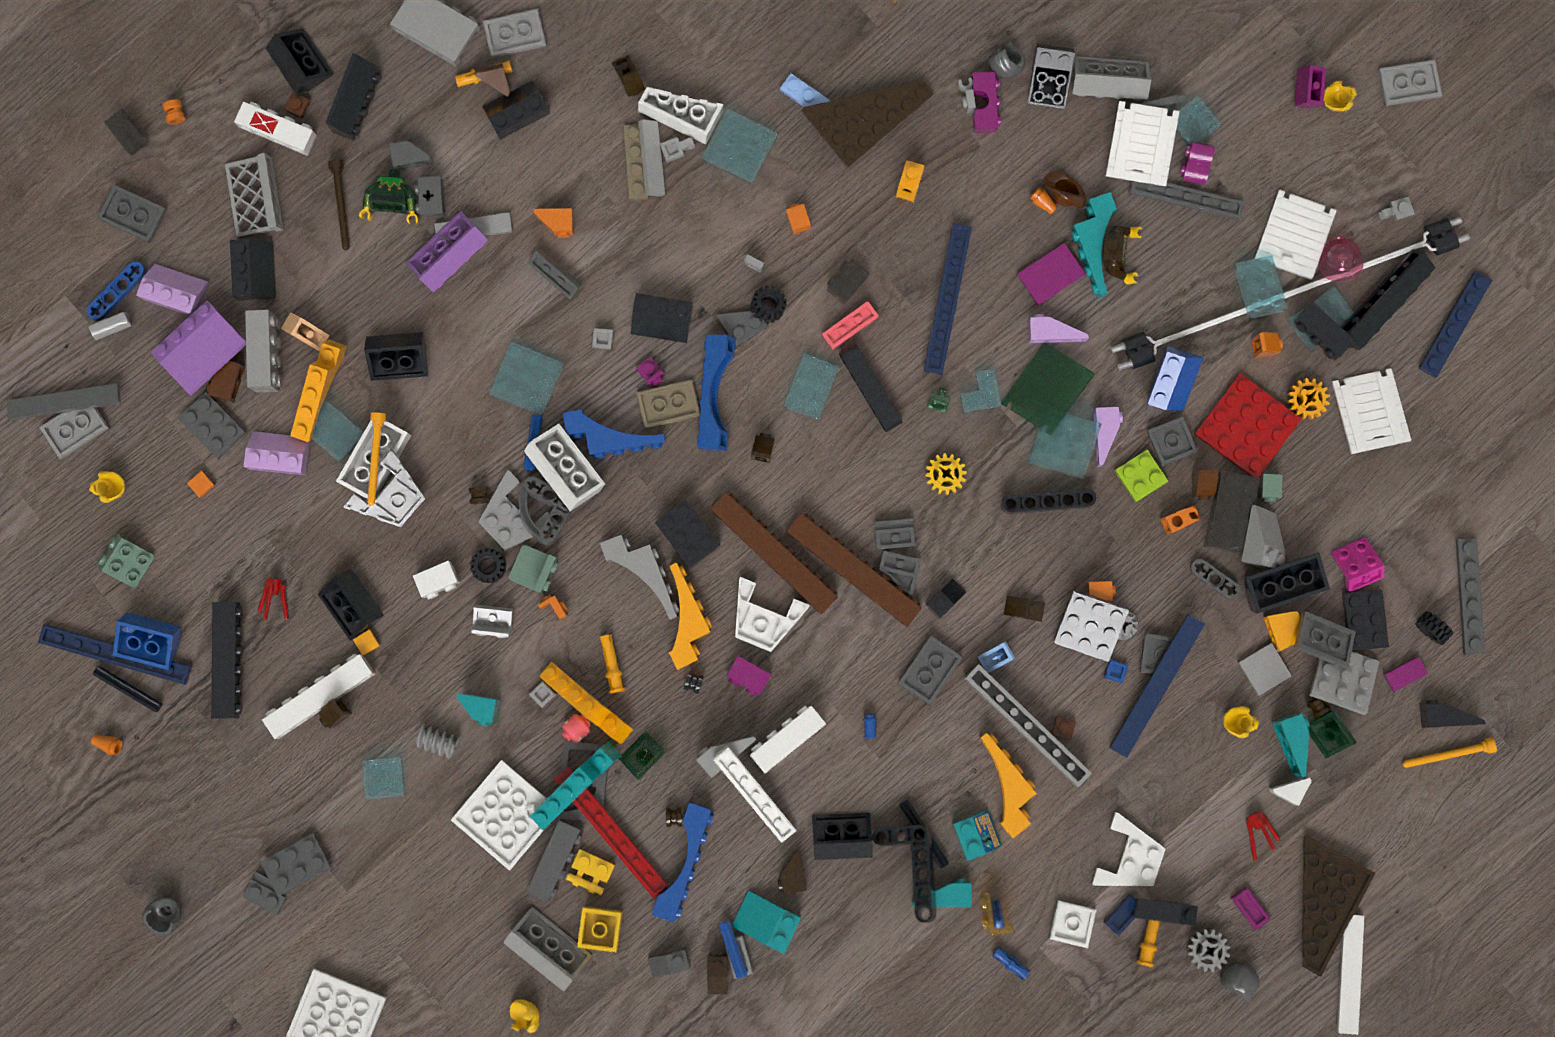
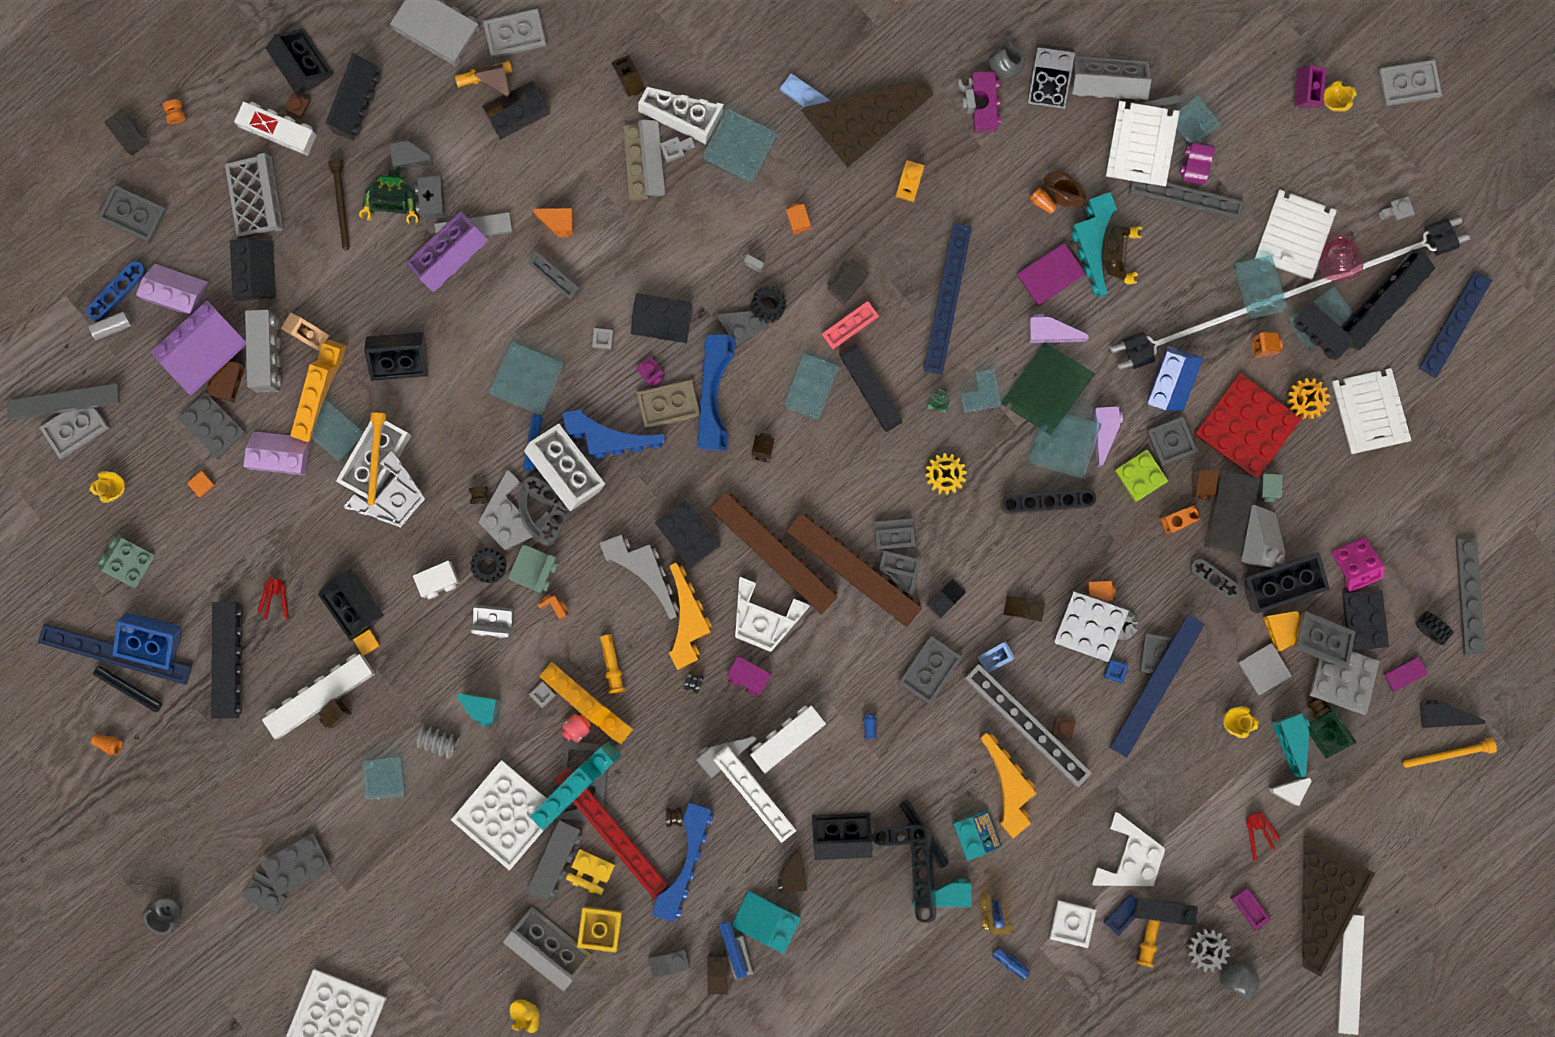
(642, 755): clear green slope -> none

